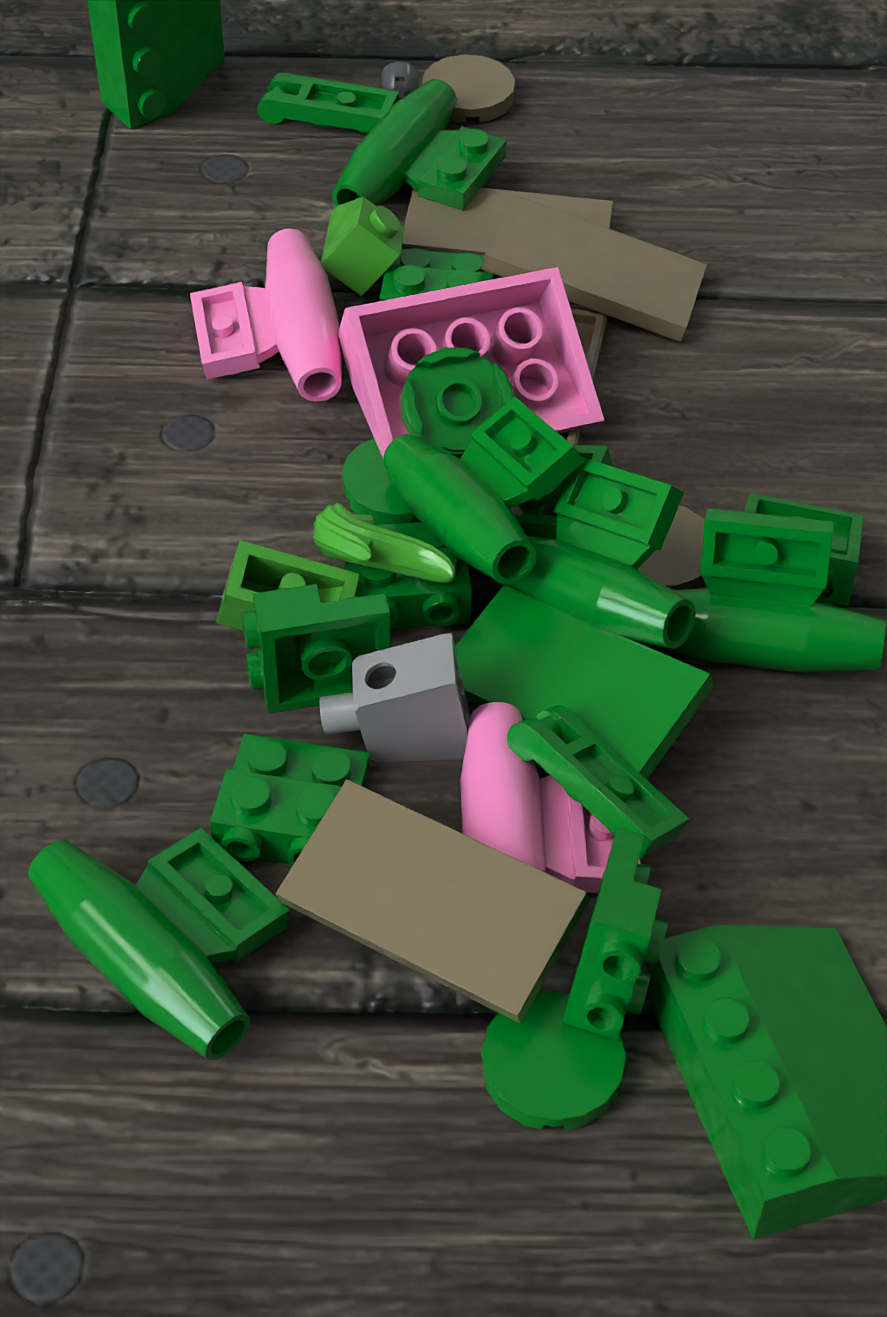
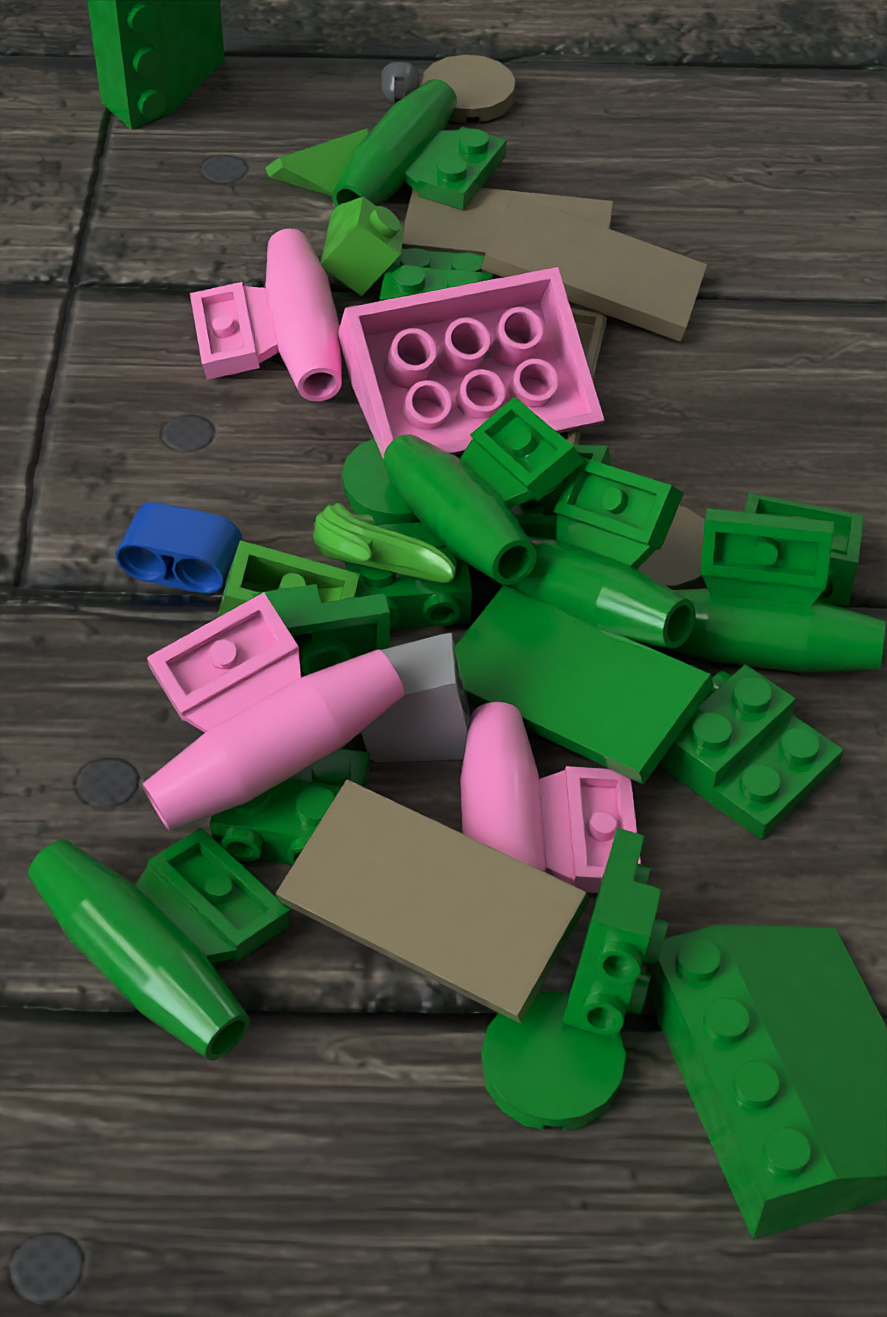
(179, 547): none -> blue beam
(256, 711): none -> bright pink plate
(317, 166): none -> bright green slope
(325, 102): green plate -> none
(452, 396): green tile -> none
(597, 776): green plate -> none
(750, 752): none -> green plate

